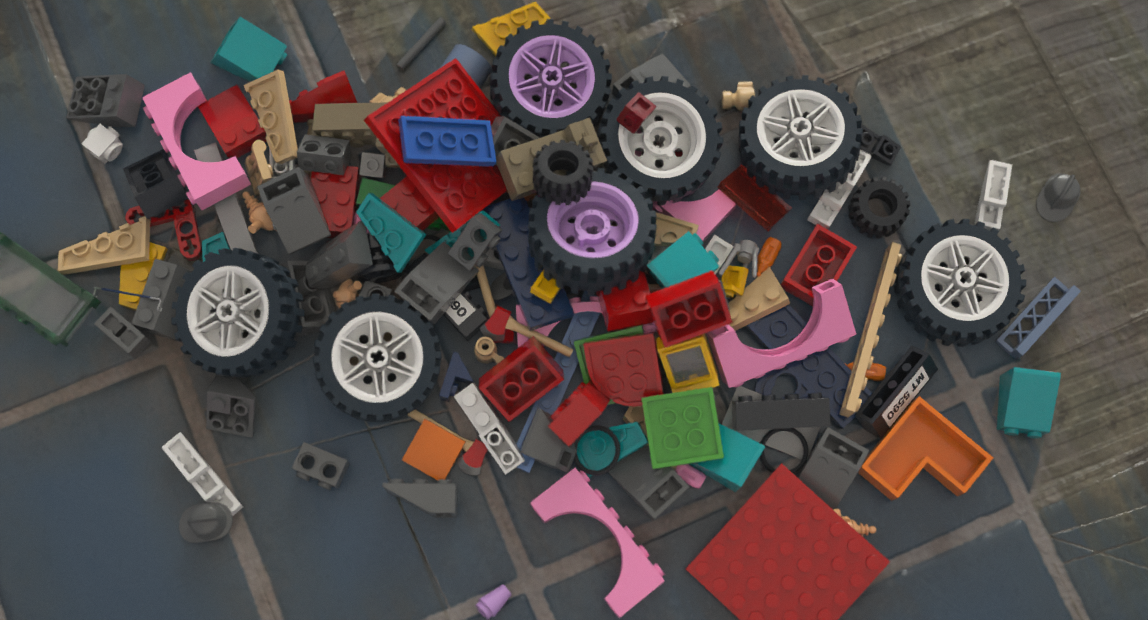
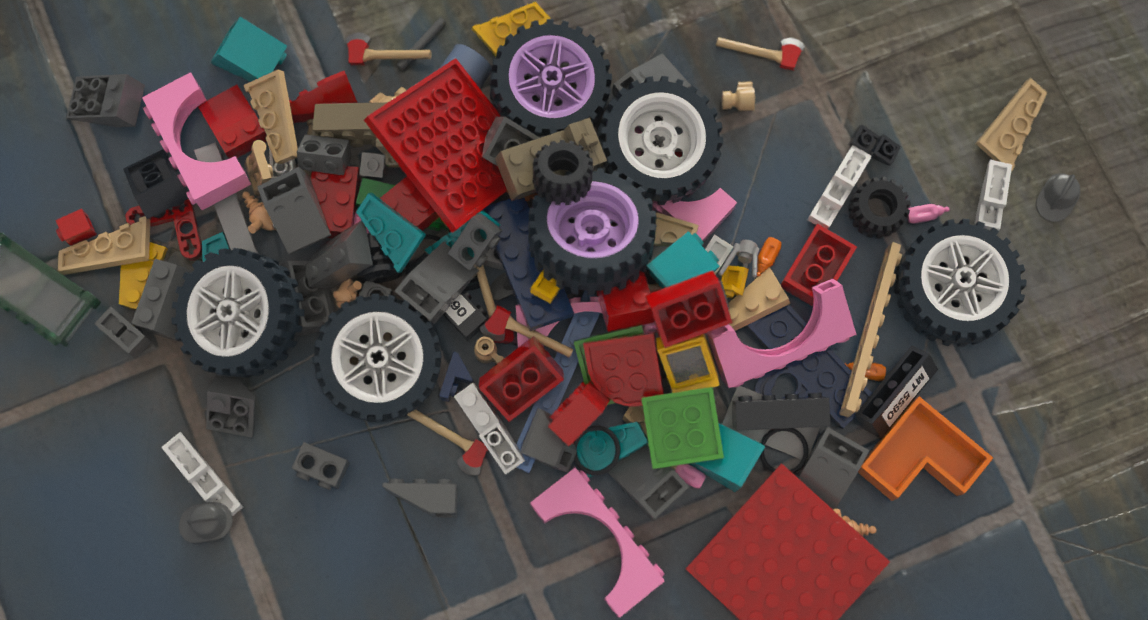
(75, 227): none -> red brick
(103, 143): white brick -> none
(128, 293): dark blue piece -> none
(359, 53): none -> piece
(433, 450): orange tile -> none
(447, 141): blue plate -> none
(493, 601): lavender cone -> none
(636, 112): dark red bracket -> none
(755, 201): clear red tile -> none
(787, 57): none -> piece
(799, 137): wheel -> none
(925, 213): none -> bright pink piece
(1008, 131): none -> tan wing
(1027, 401): teal slope -> none
(1044, 322): sand blue fence -> none

